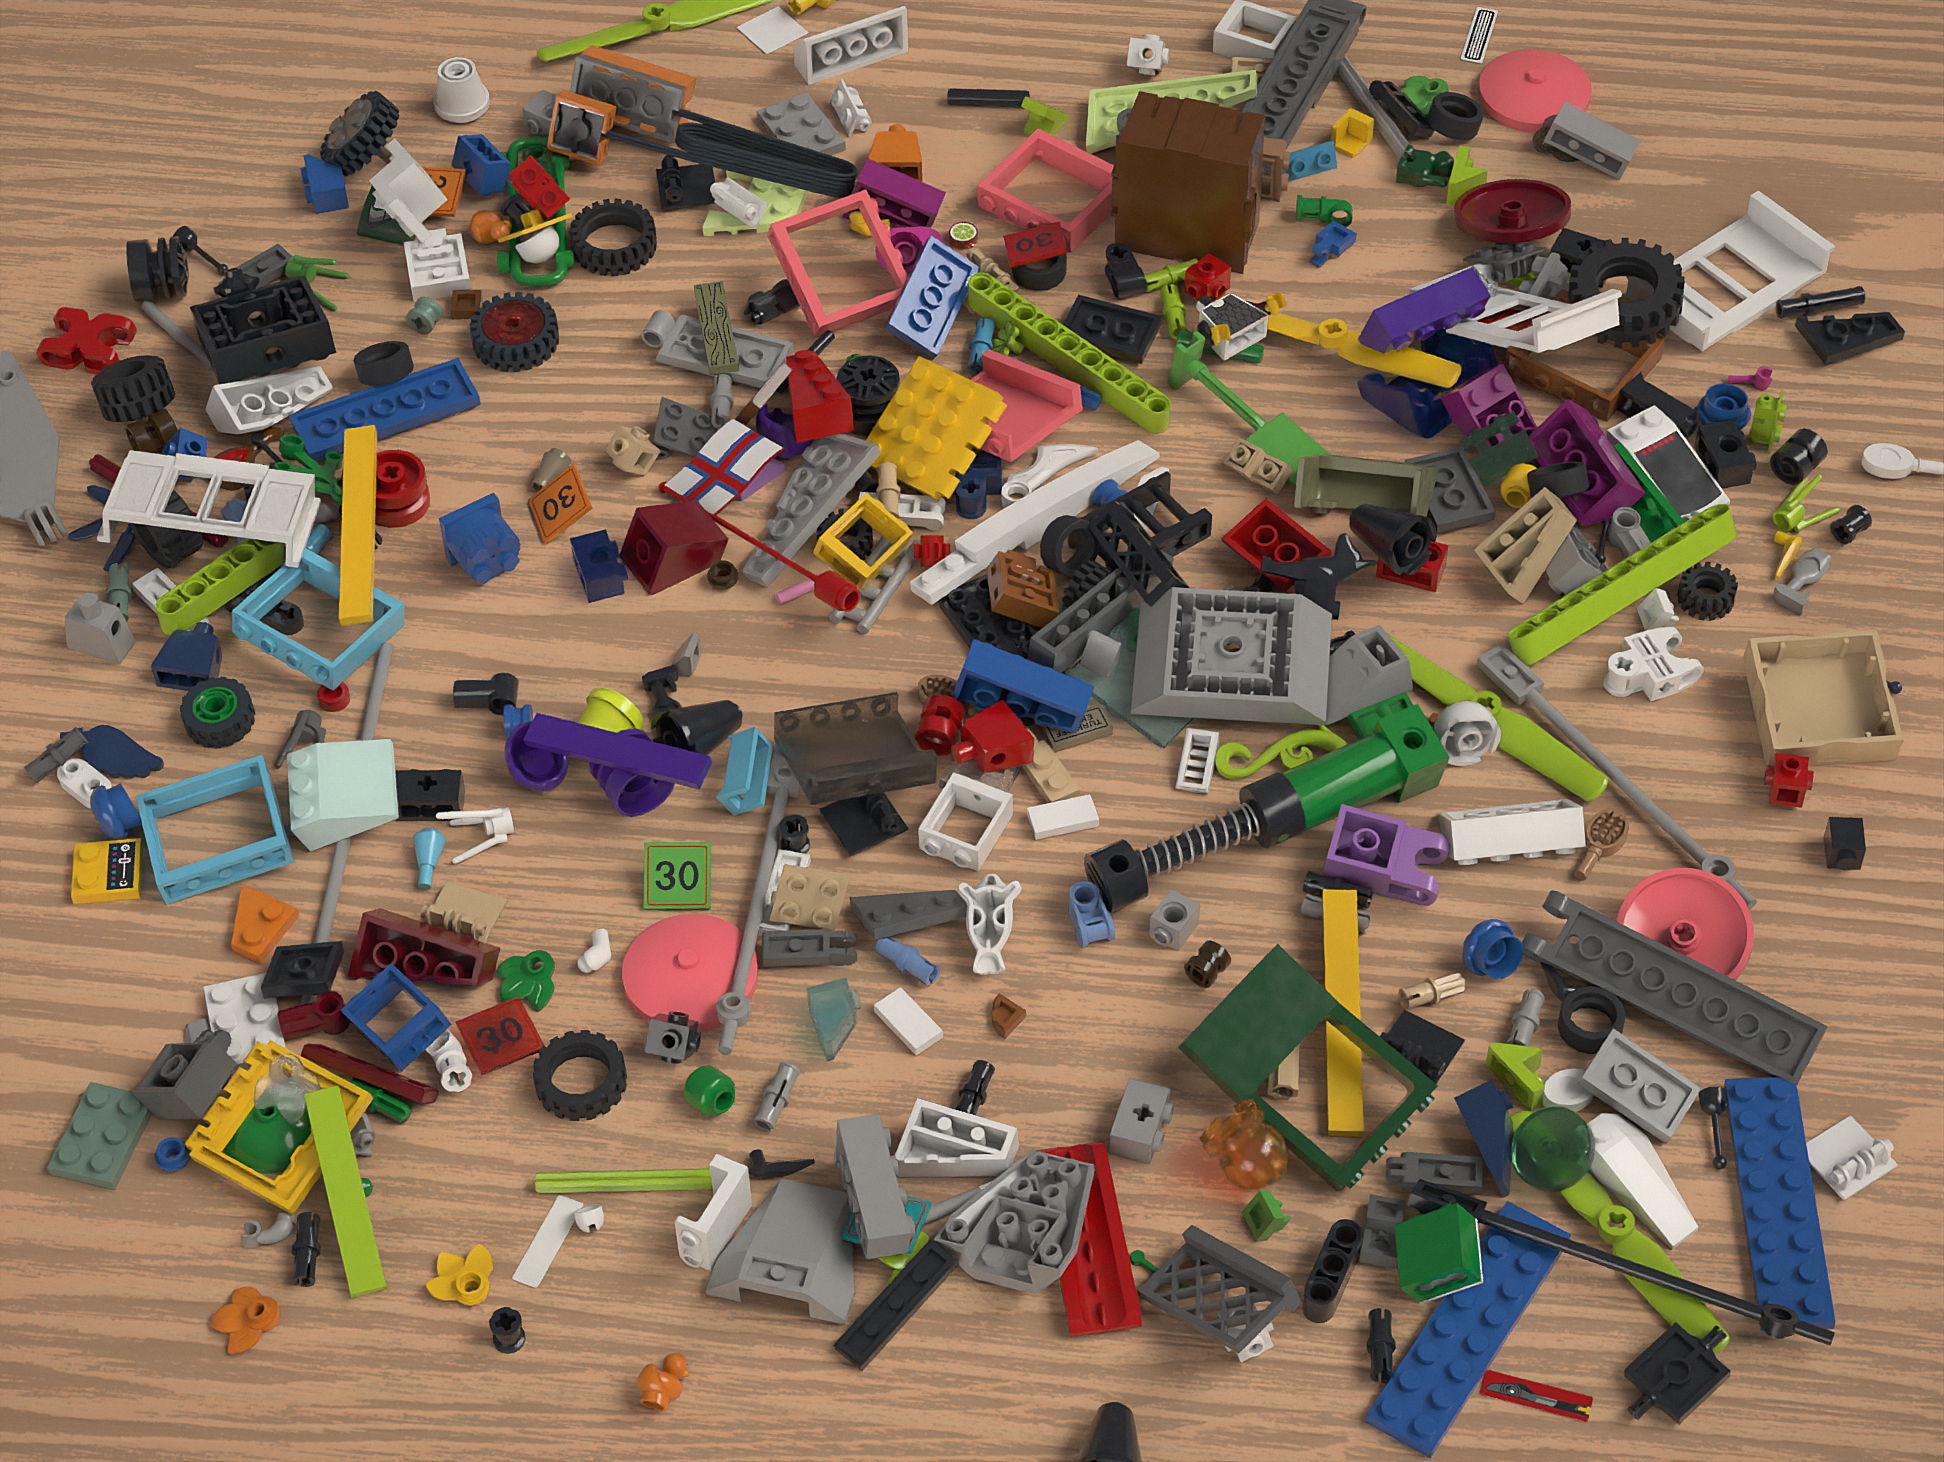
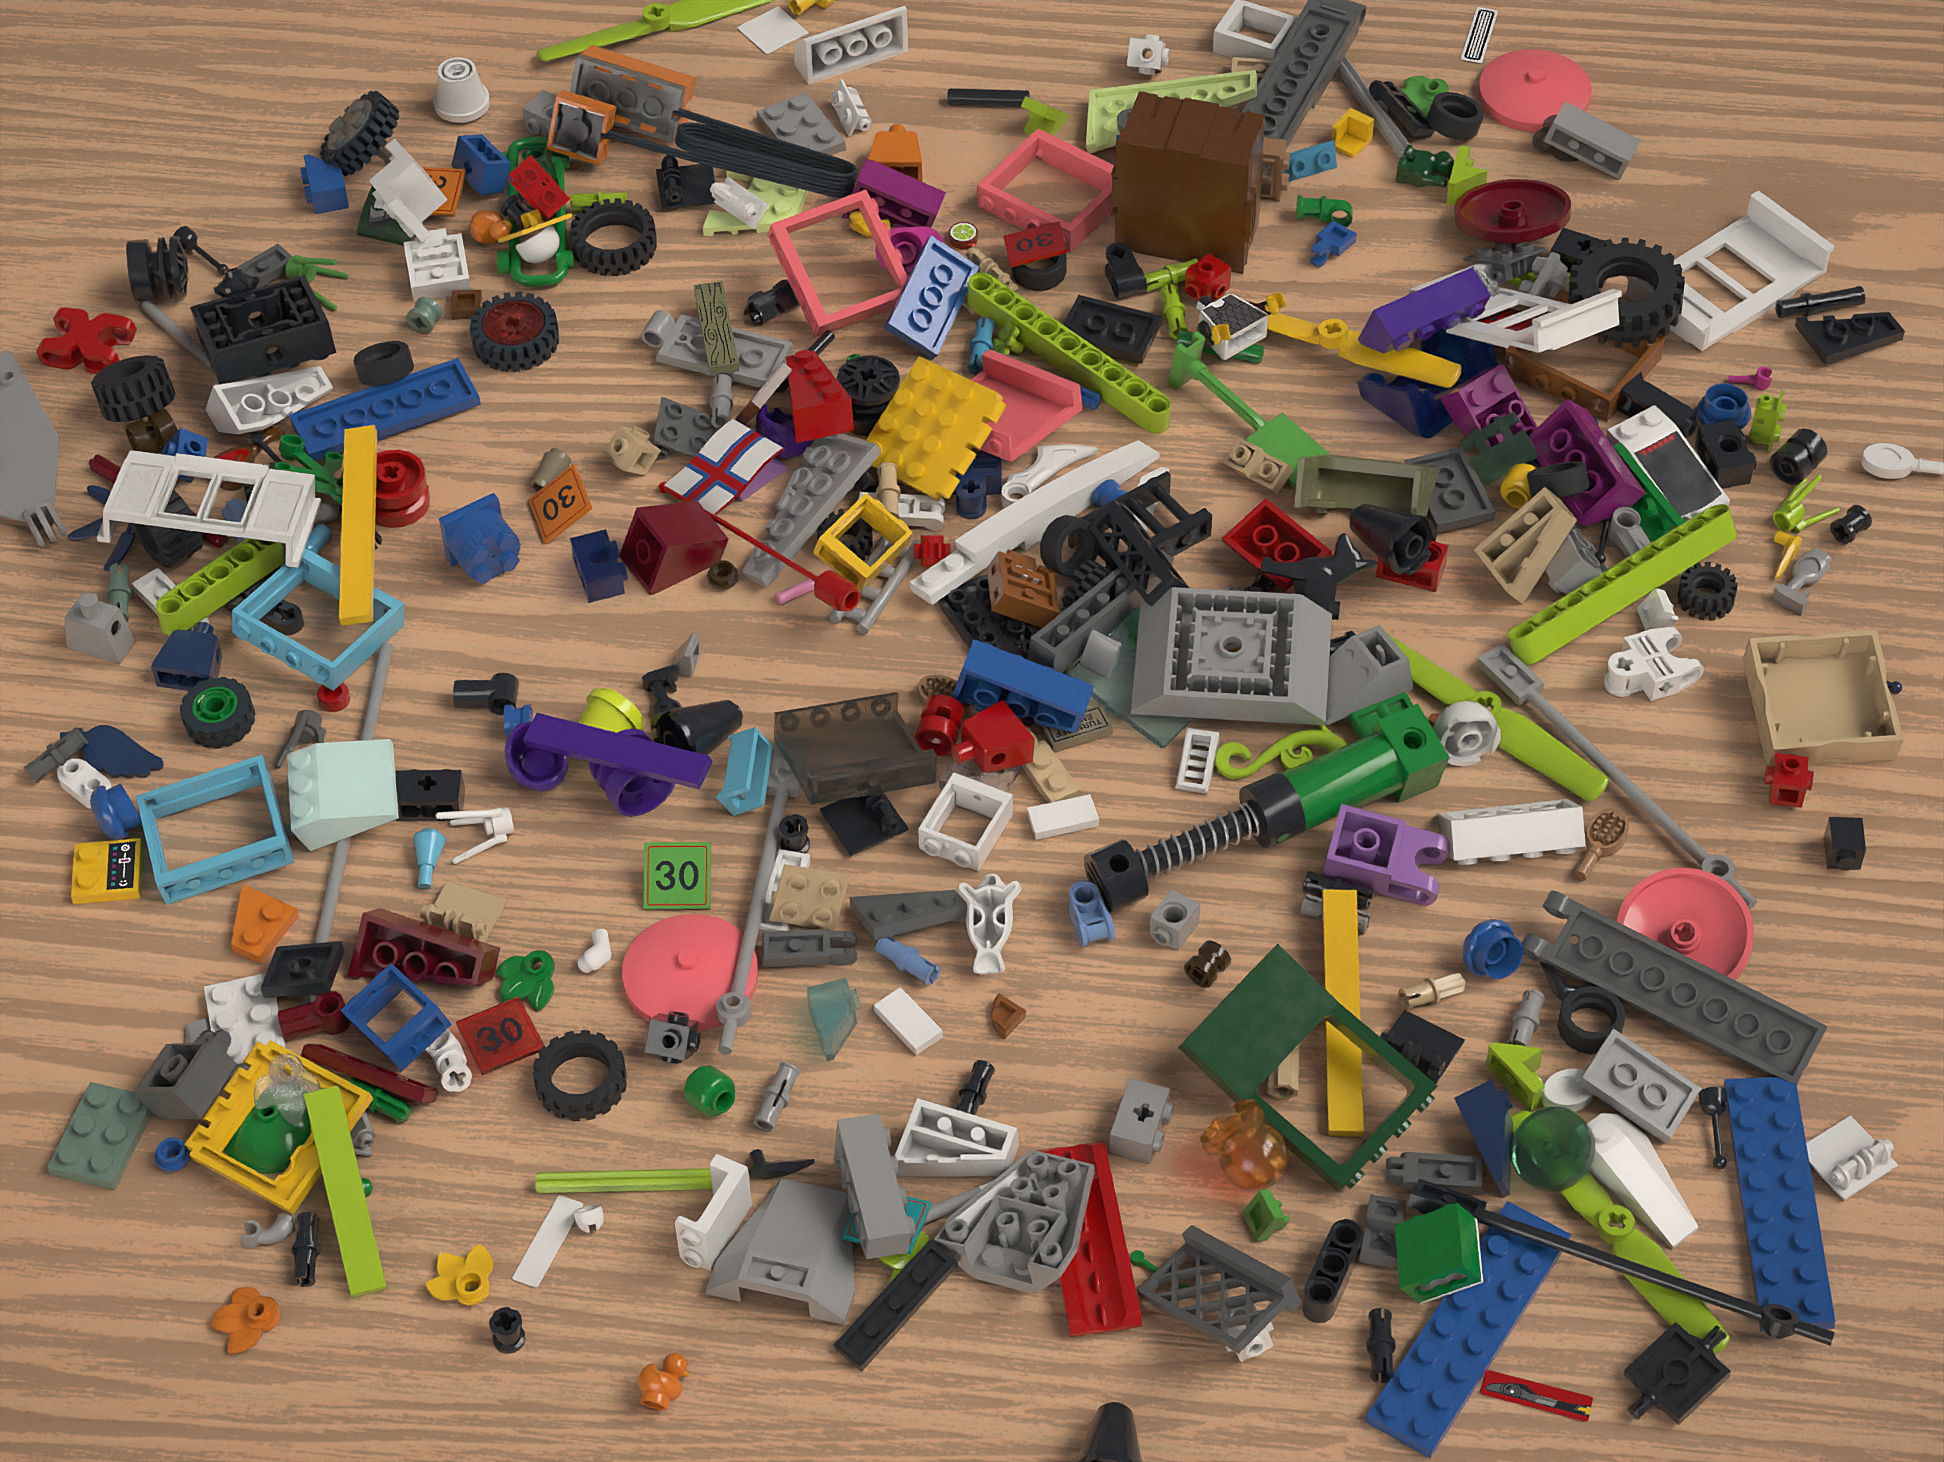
(581, 200): none -> lime axle

